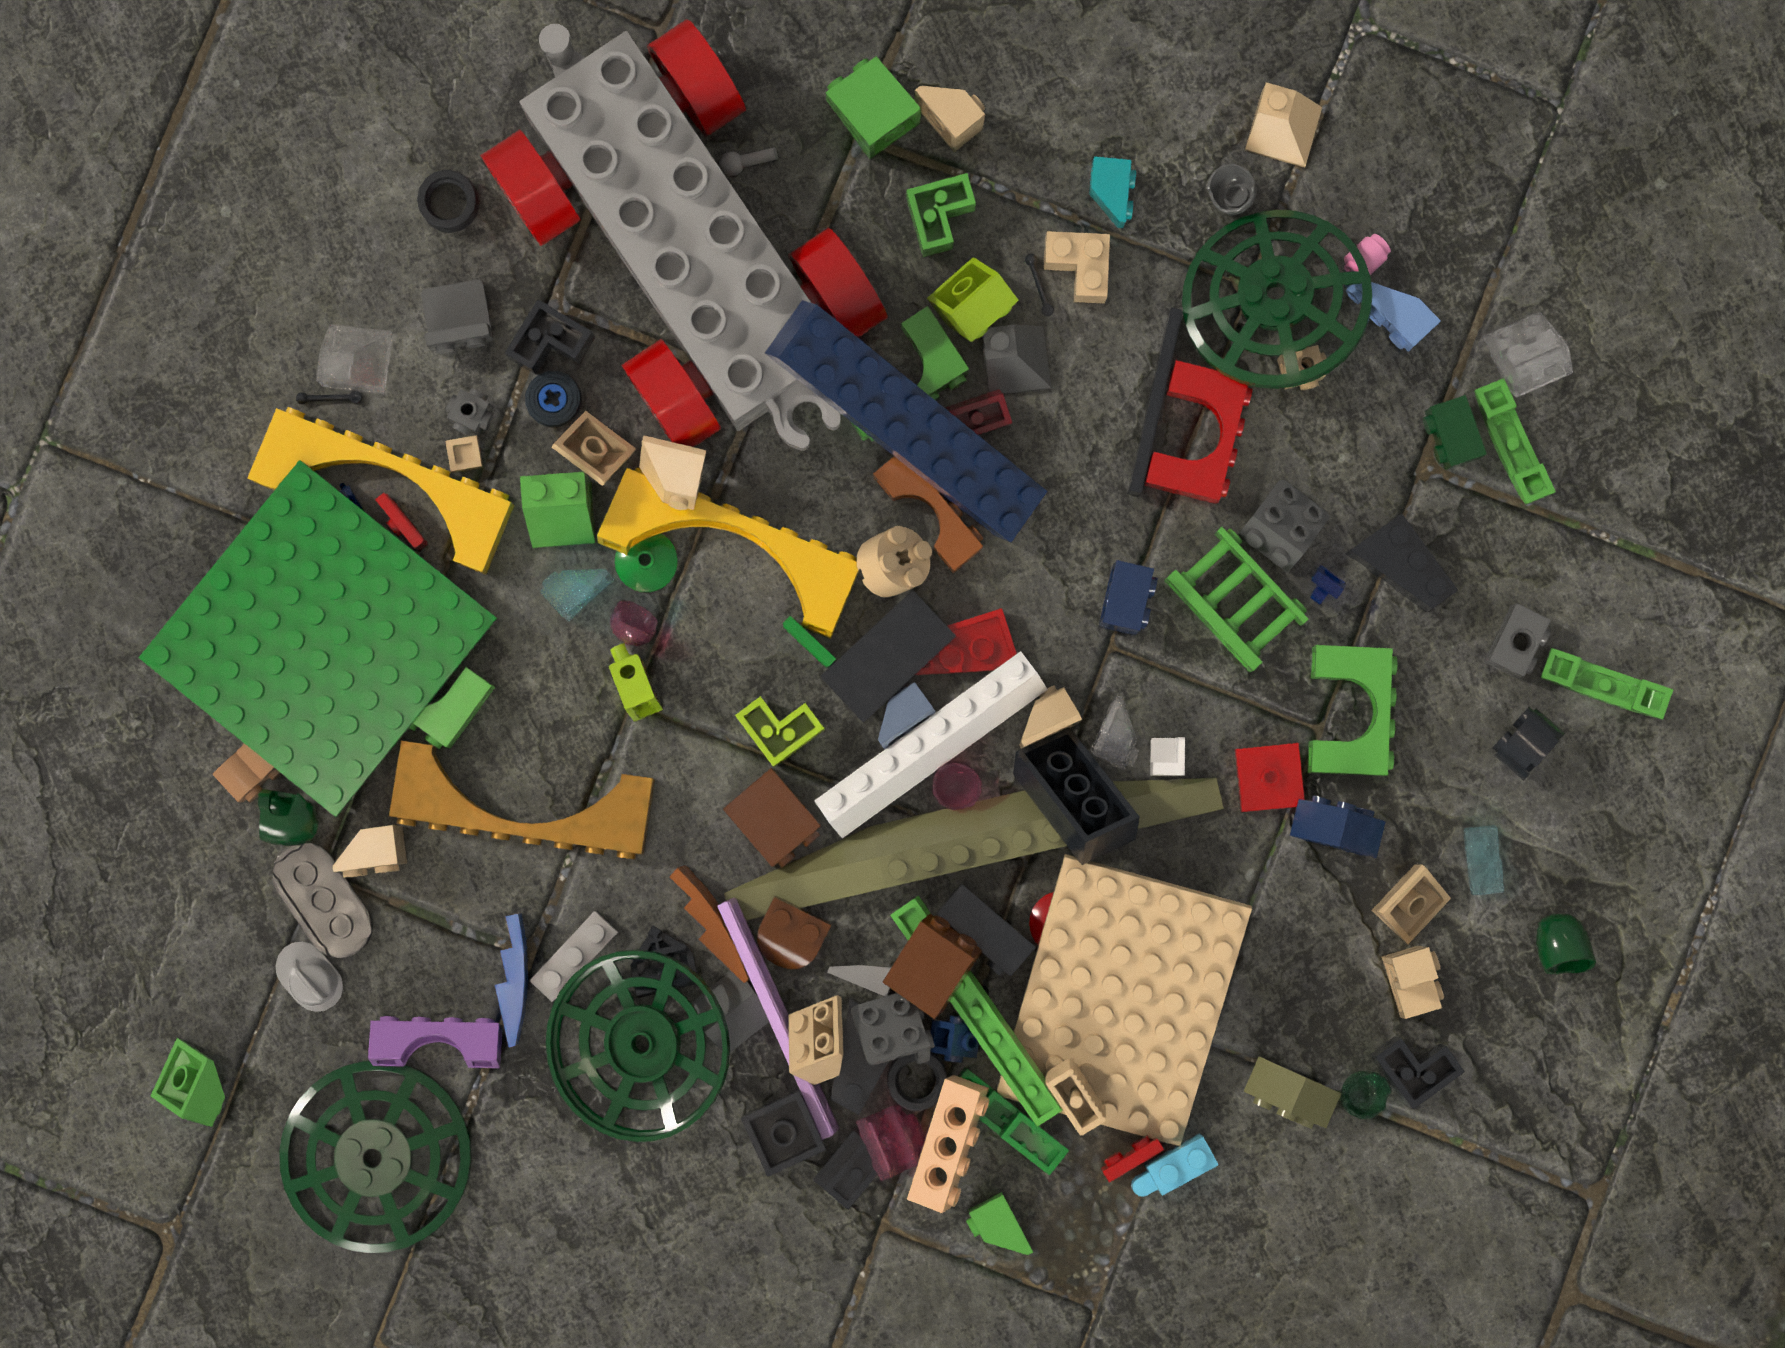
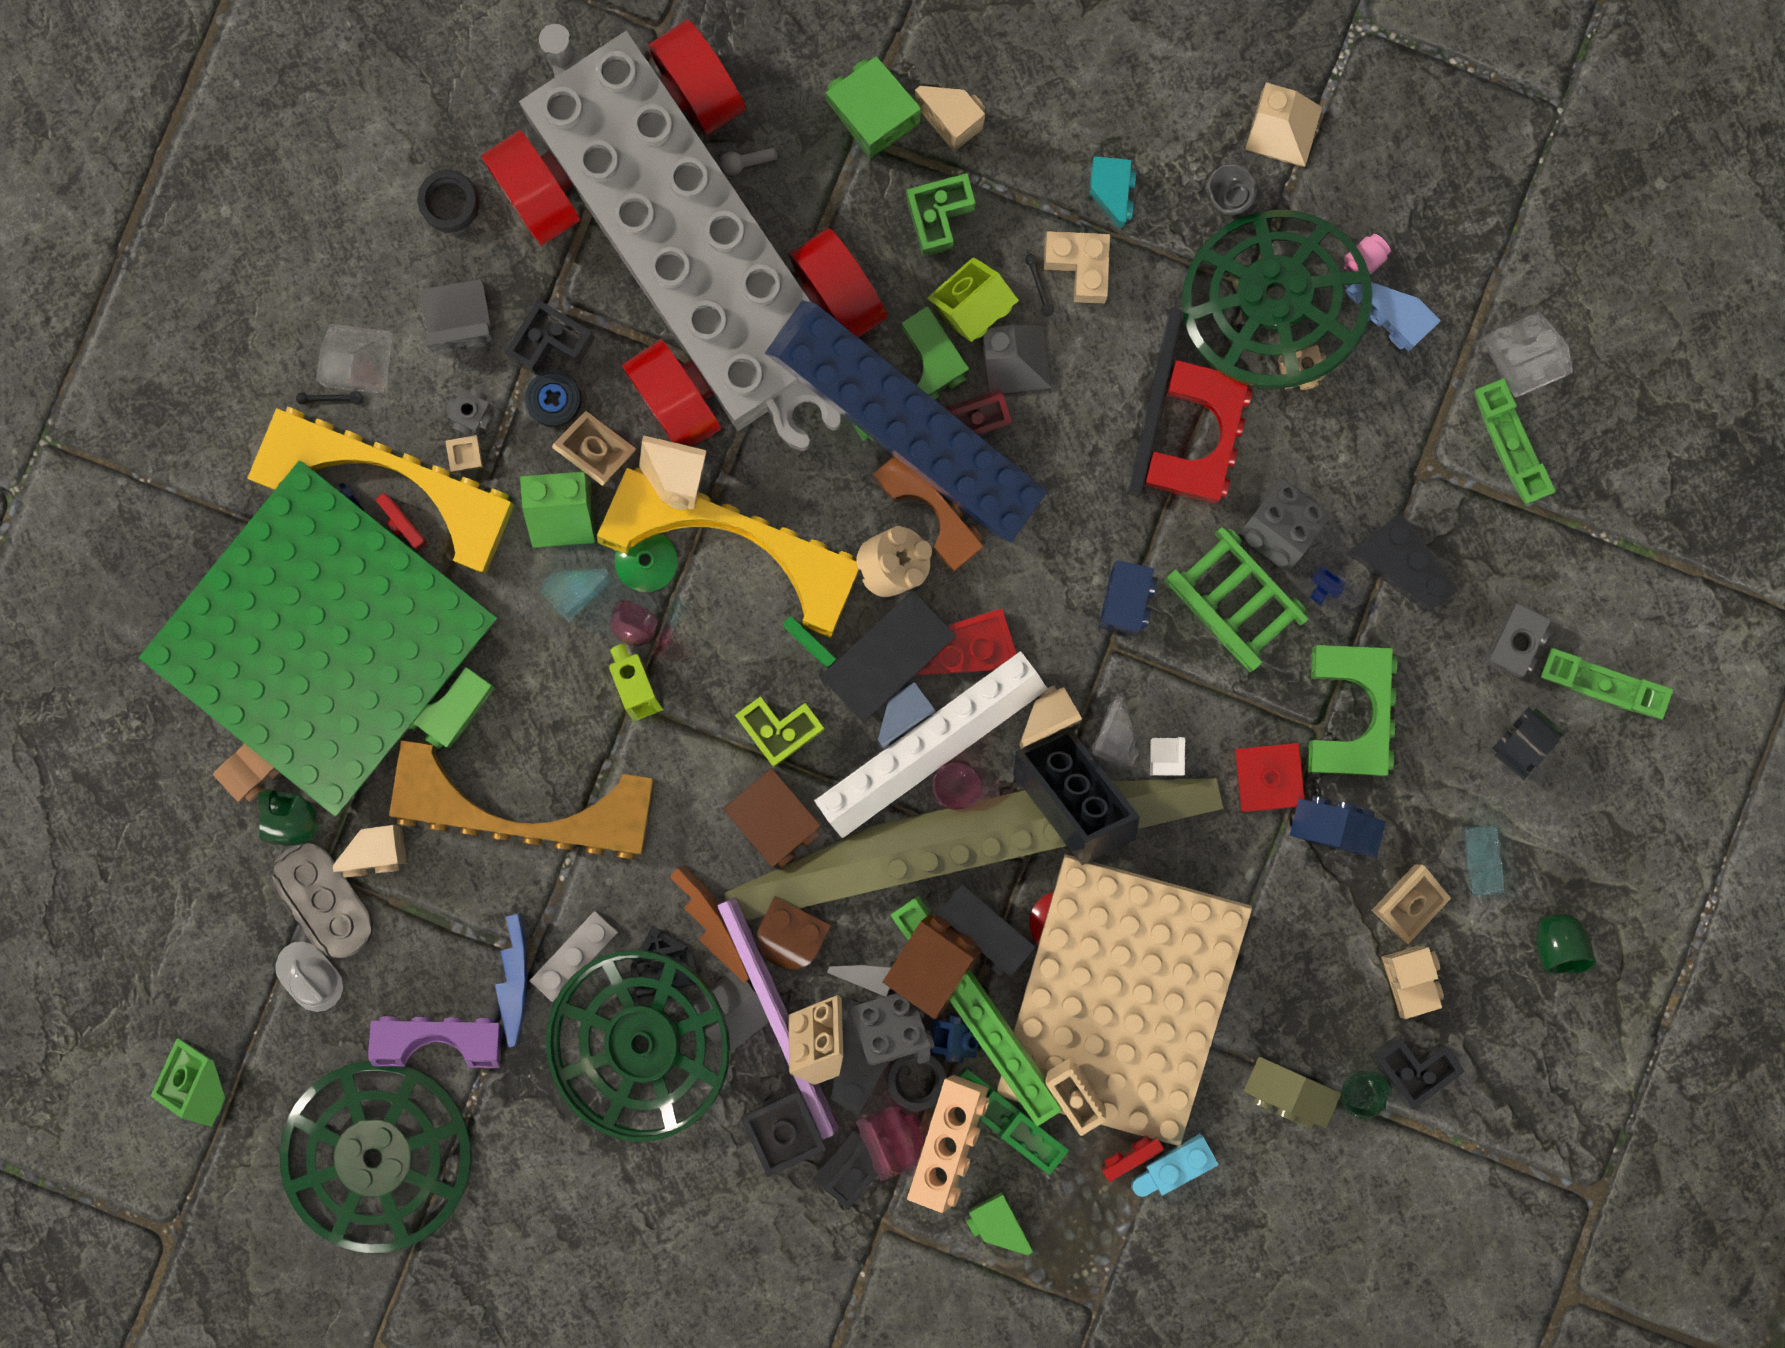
(1454, 433): dark green brick -> none

